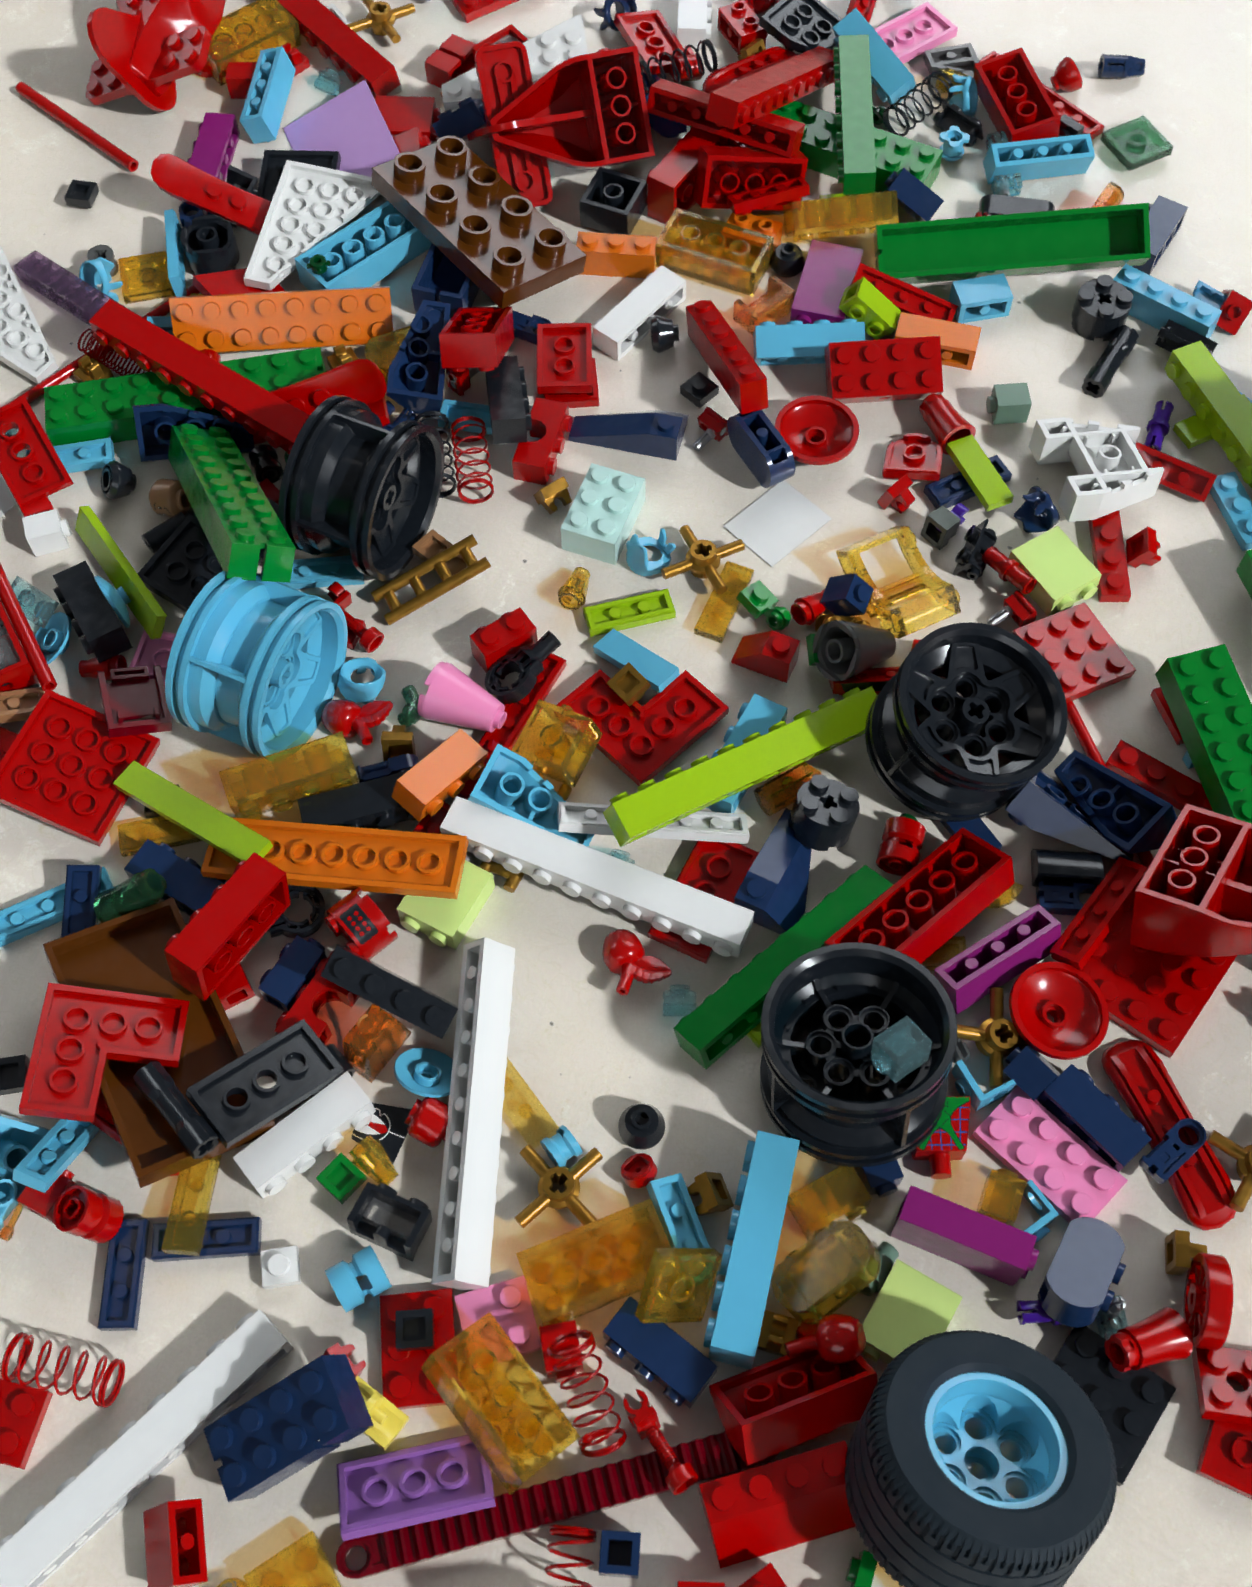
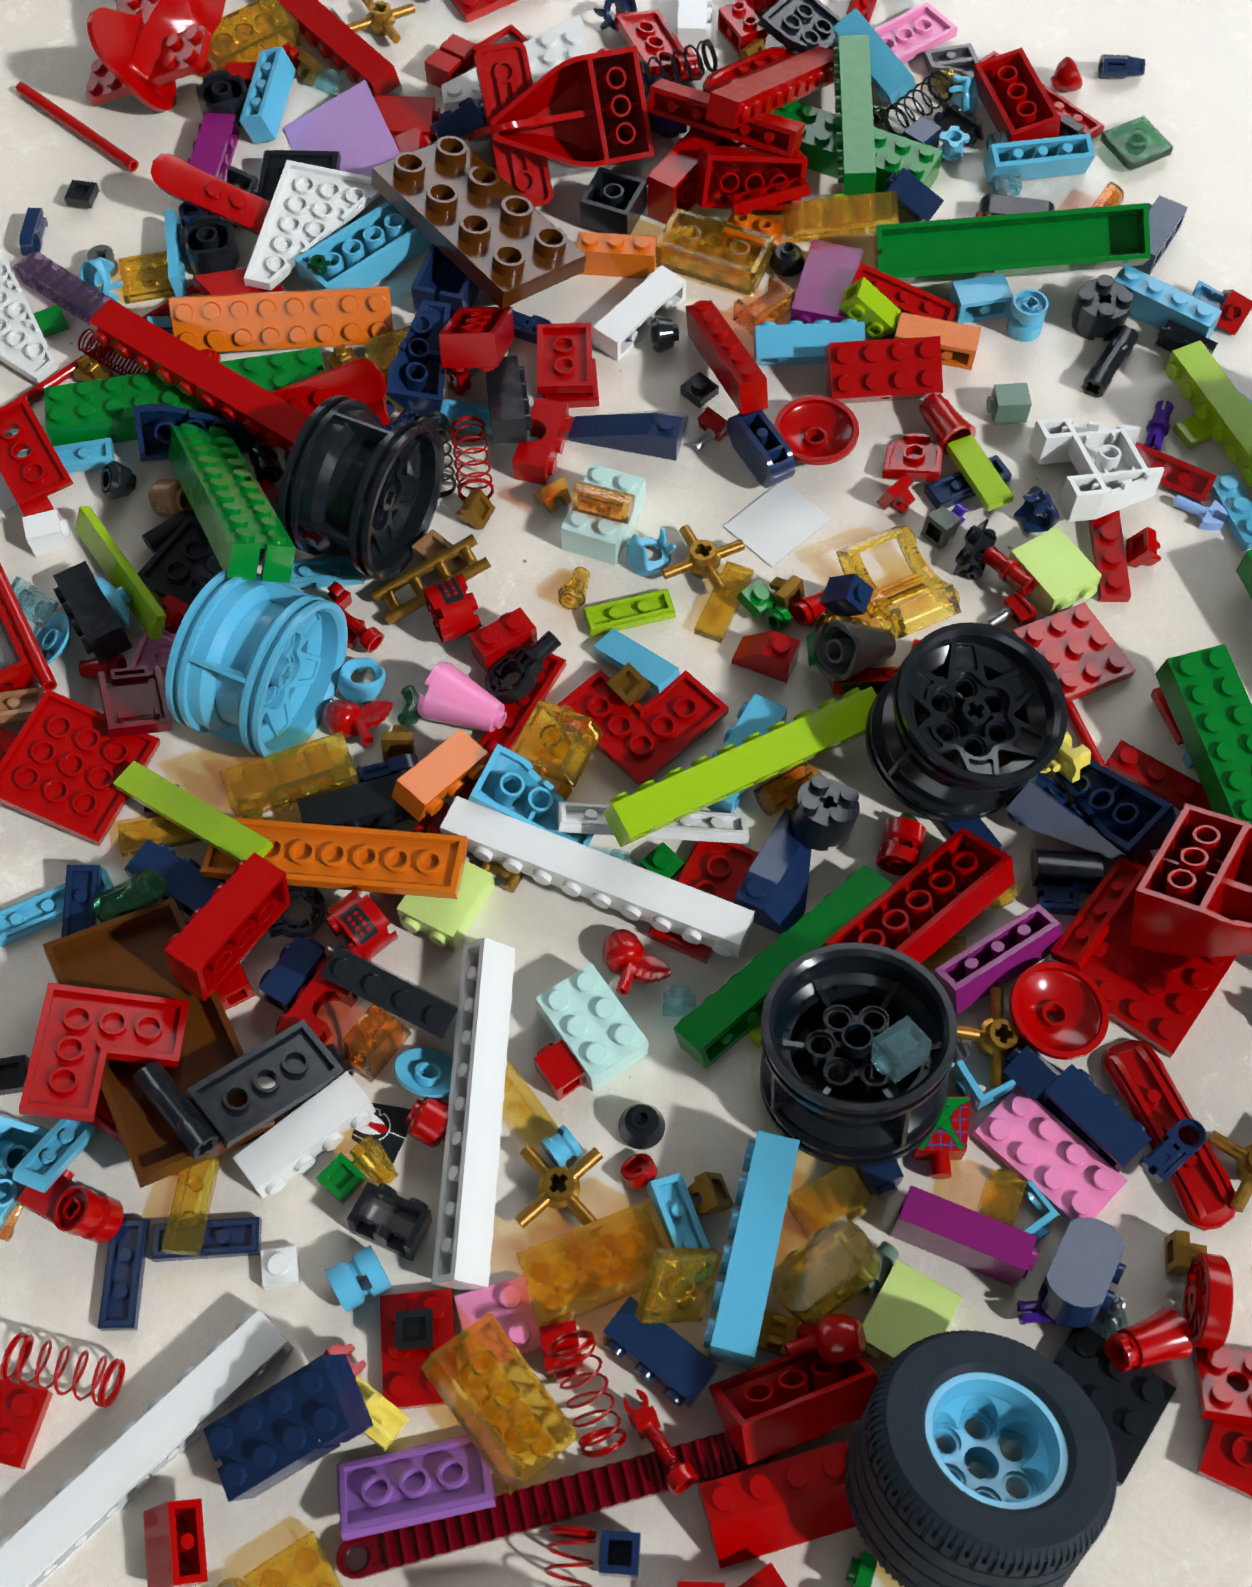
(32, 231): none -> dark blue piece
(51, 321): none -> green tile
(175, 613): none -> red tile
(222, 94): none -> black brick
(308, 66): none -> pearl gold tile
(452, 608): none -> red brick
(476, 509): none -> pearl gold tile
(559, 1069): none -> red brick
(592, 1025): none -> light aqua brick
(602, 502): none -> clear orange brick
(663, 861): none -> green plate
(787, 590): none -> pearl gold tile
(924, 131): none -> brick
(1027, 315): none -> medium azure wheel
(1069, 760): none -> light yellow hips
(1204, 513): none -> light blue bar

